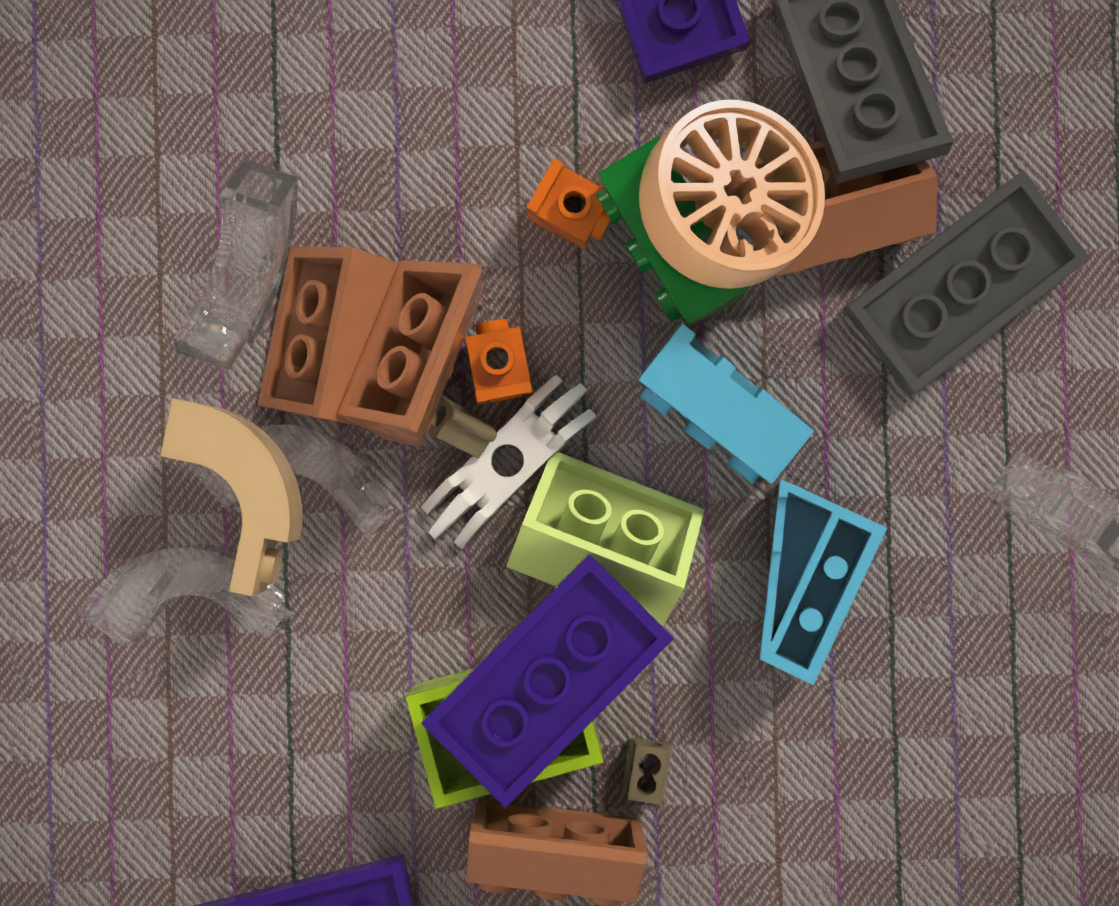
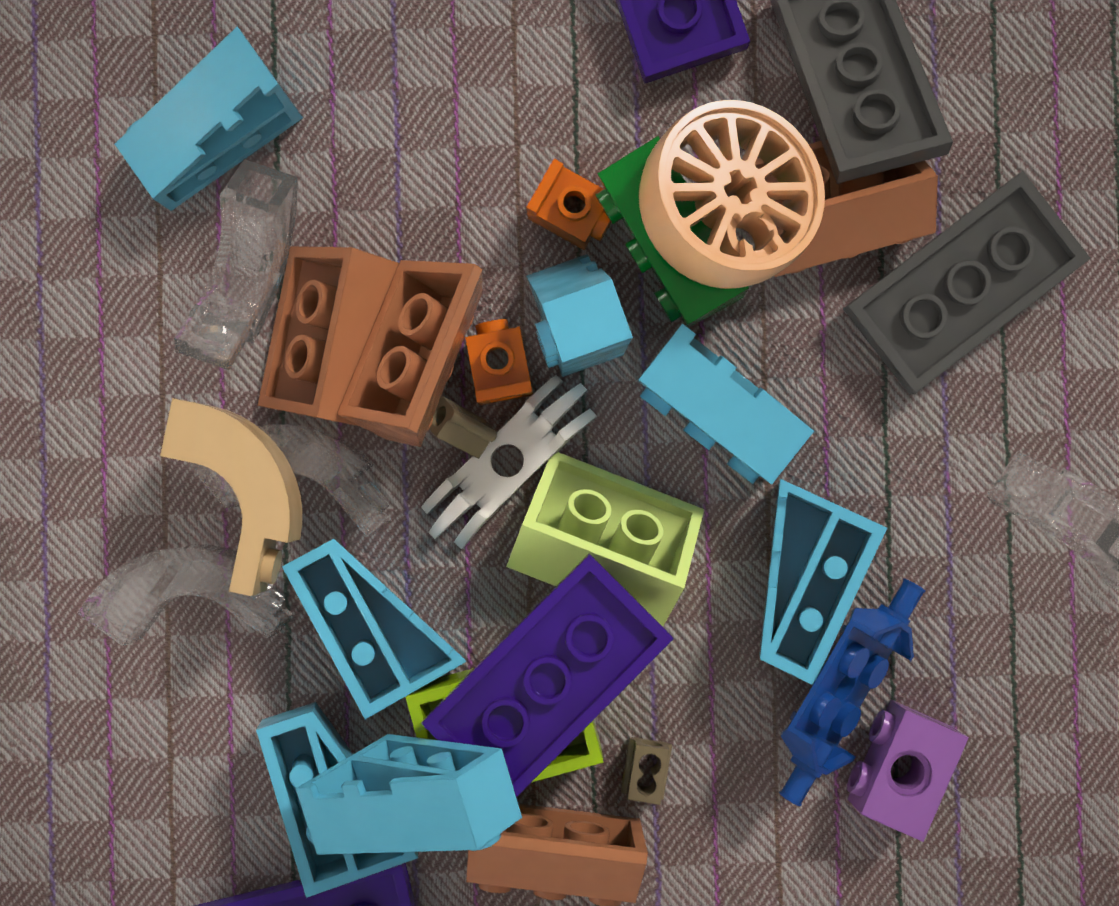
(207, 123): none -> medium azure wedge
(296, 749): none -> medium azure wedge
(367, 629): none -> medium azure wedge
(410, 798): none -> medium azure wedge
(578, 315): none -> medium azure wedge
(842, 685): none -> blue plate
(913, 799): none -> medium lavender brick

